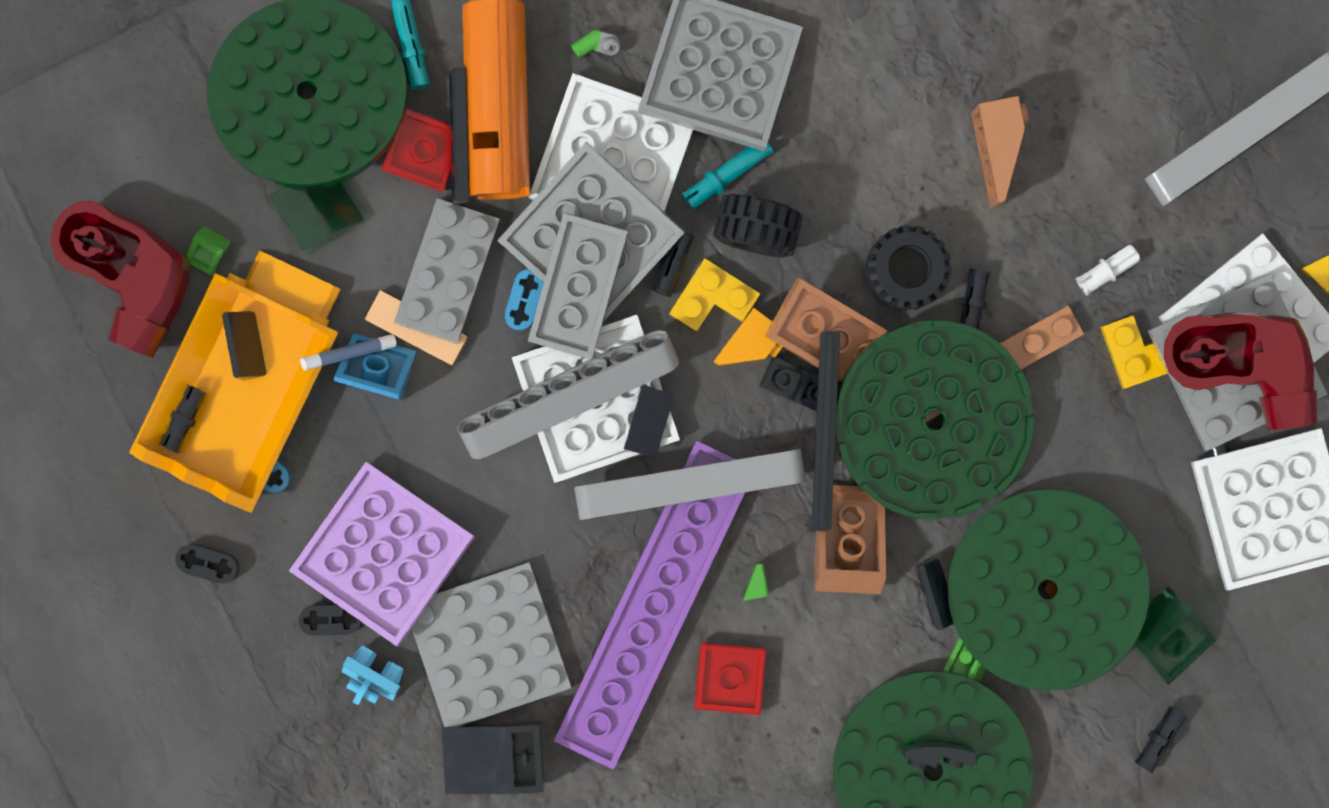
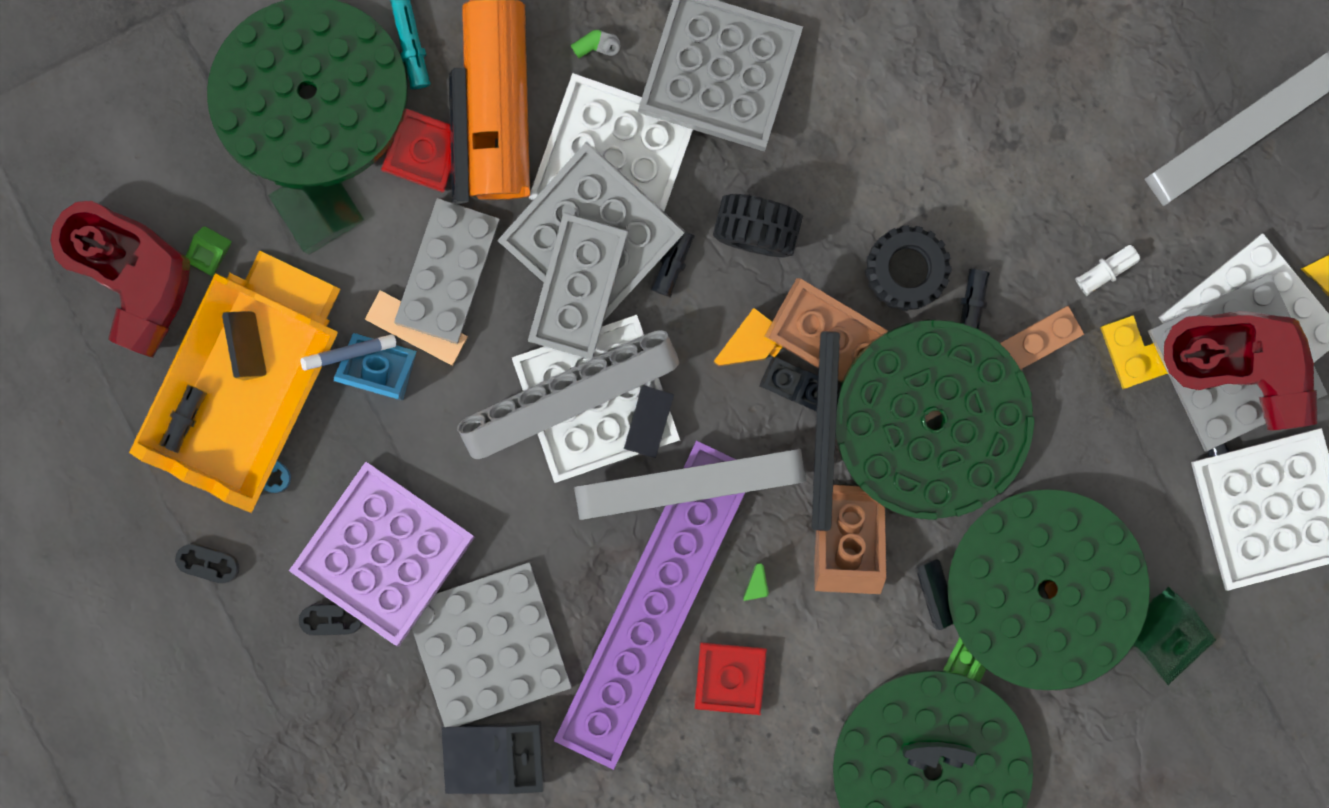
(359, 669): medium azure hips -> none
(516, 298): dark azure beam -> none
(709, 288): yellow plate -> none
(721, 177): teal pin -> none
(998, 137): nougat slope -> none
(1160, 739): black pin -> none

